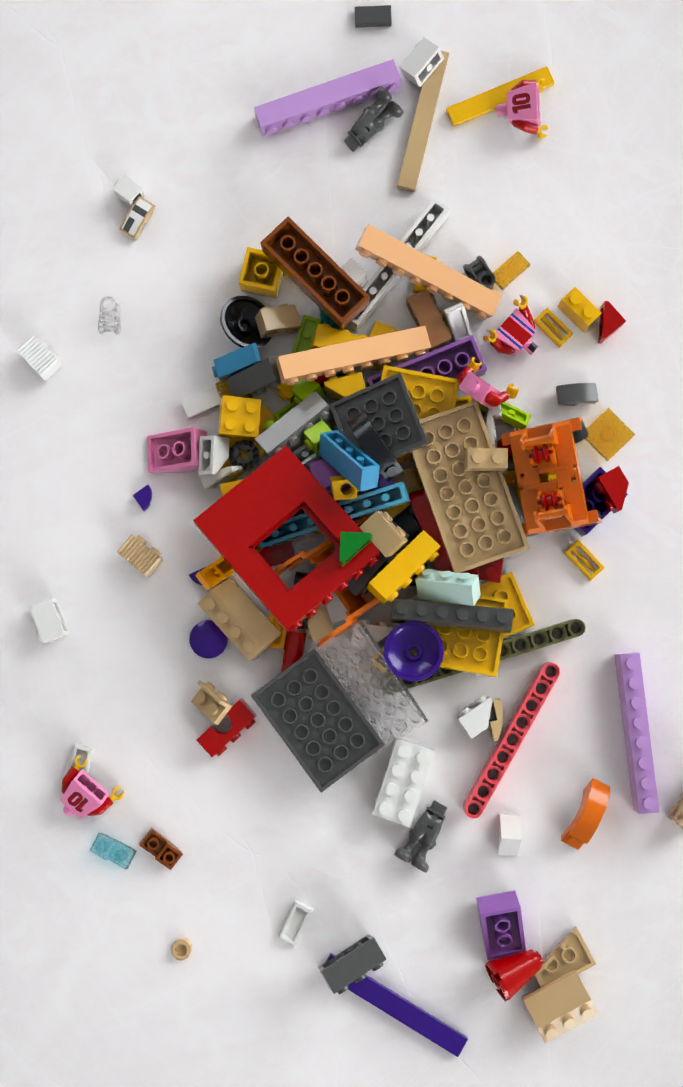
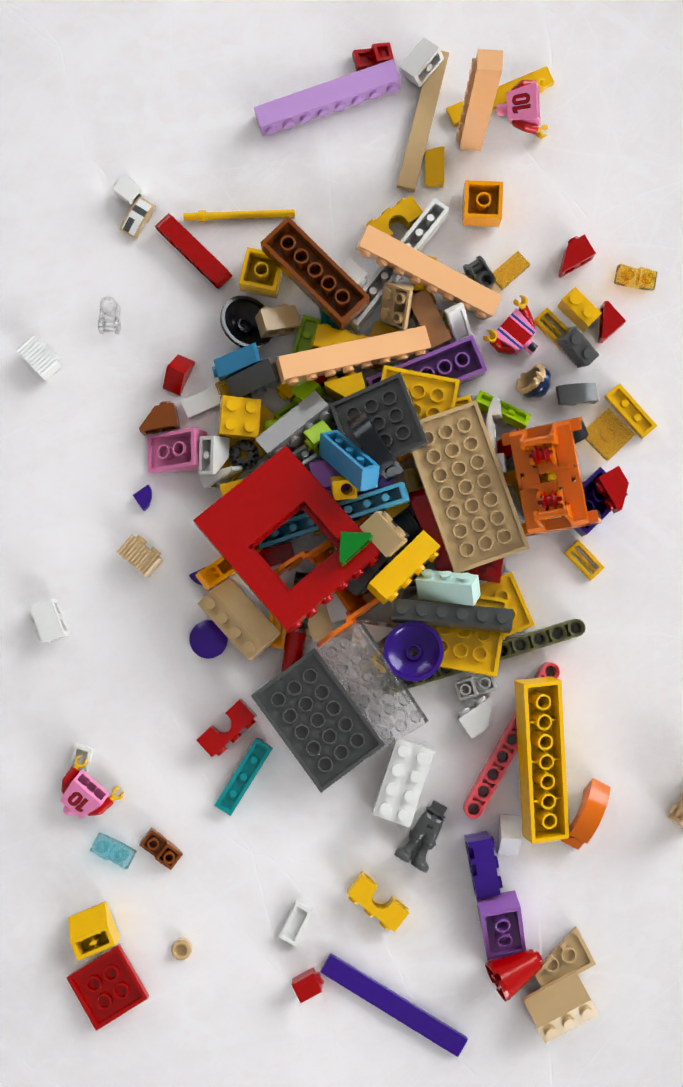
(92, 931): none -> yellow slope
(107, 987): none -> red plate
(161, 419): none -> dark orange slope
(177, 374): none -> red slope
(193, 251): none -> red beam
(203, 216): none -> yellow bar
(211, 703): tan bracket -> none
(243, 776): none -> teal plate
(307, 984): none -> red brick
(352, 964): dark grey brick -> none
(368, 123): dark grey piece -> none
(373, 16): dark grey tile -> none
(375, 55): none -> red slope
(390, 913): none -> yellow arch
(396, 304): none -> tan slope
(404, 212): none -> yellow arch
(434, 167): none -> yellow slope
(475, 686): none -> white slope
(479, 98): none -> light nougat brick
(481, 390): torso -> none
(482, 203): none -> light orange brick
(483, 864): none -> dark purple wedge
(486, 459): tan brick -> none
(495, 725): tan slope -> none
(534, 382): none -> tan hair
(541, 759): none -> yellow brick
(576, 254): none -> red slope
(577, 347): none -> dark grey brick
(630, 411): none -> yellow plate
(635, 278): none -> clear yellow slope
(636, 733): lavender brick -> none

